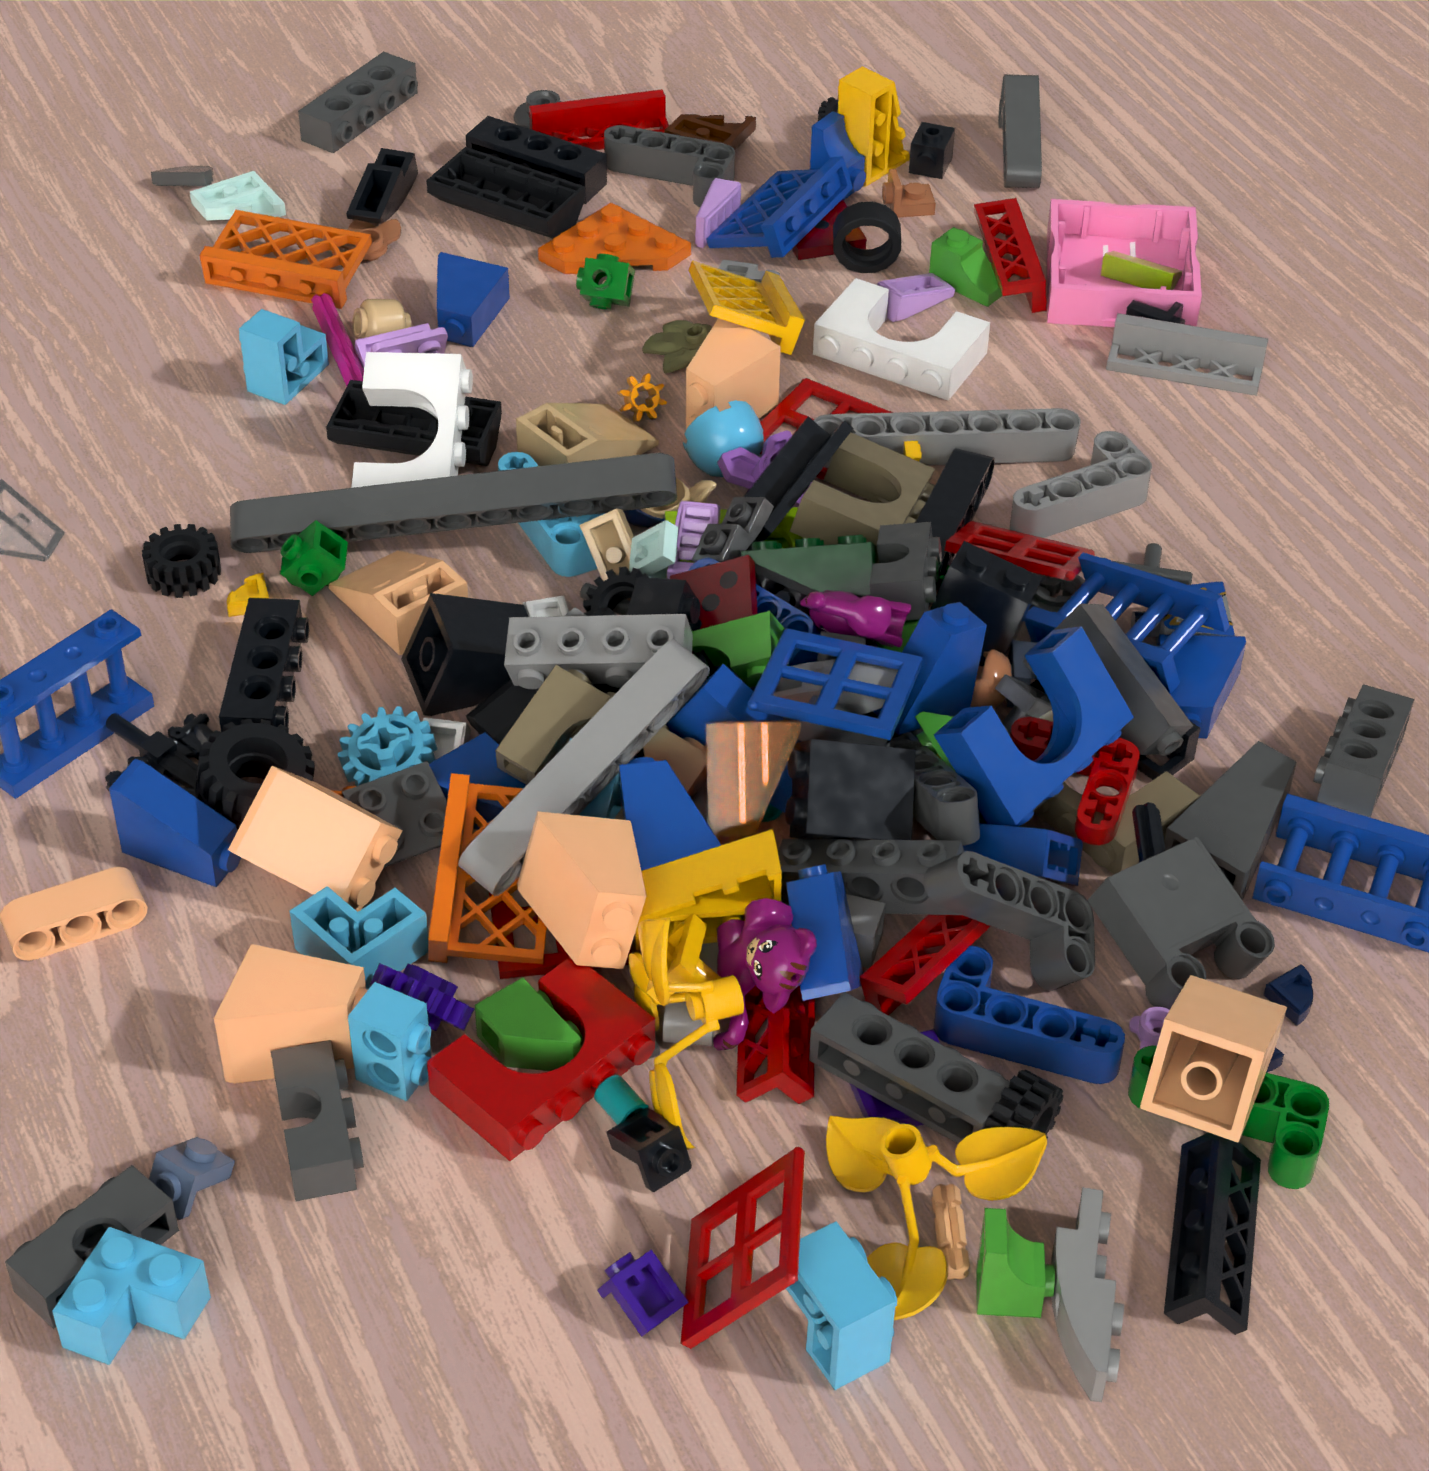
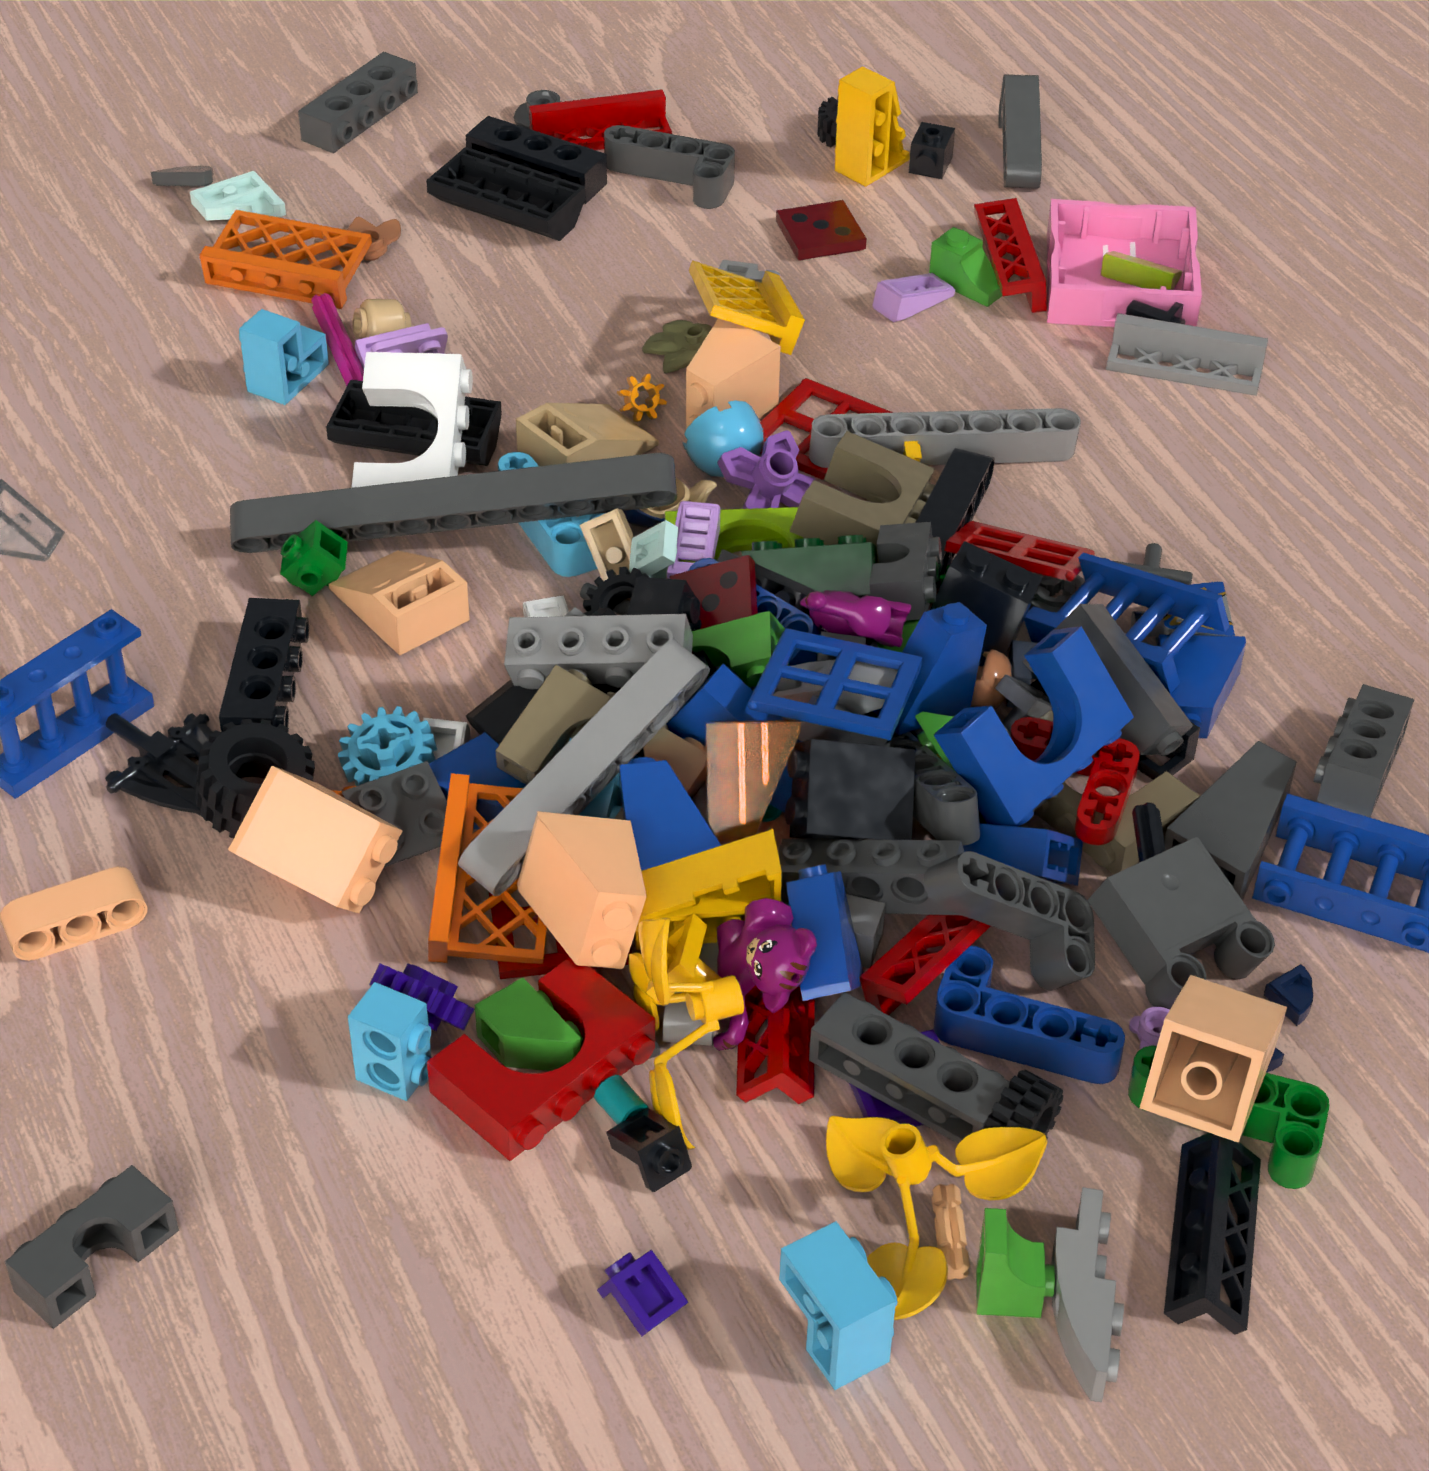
(128, 1284): medium azure brick -> none
(171, 826): blue slope -> none
(188, 1169): sand blue bracket -> none
(193, 546): black tyre -> none
(253, 587): yellow tile -> none
(284, 1003): light nougat slope -> none
(320, 1152): dark grey arch -> none
(383, 186): black slope -> none
(383, 932): medium azure brick -> none
(458, 652): black slope -> none
(469, 296): blue slope -> none
(616, 288): green brick -> none
(618, 234): orange plate -> none
(713, 128): reddish brown wing -> none
(719, 203): lavender slope -> none
(738, 530): flat silver slope -> none
(744, 1294): red window -> none
(784, 209): blue fence -> none
(795, 469): black fence -> none
(831, 140): blue arch -> none
(867, 215): black tyre -> none
(908, 199): nougat bracket -> none
(932, 365): white arch -> none
(1110, 485): light grey beam -> none

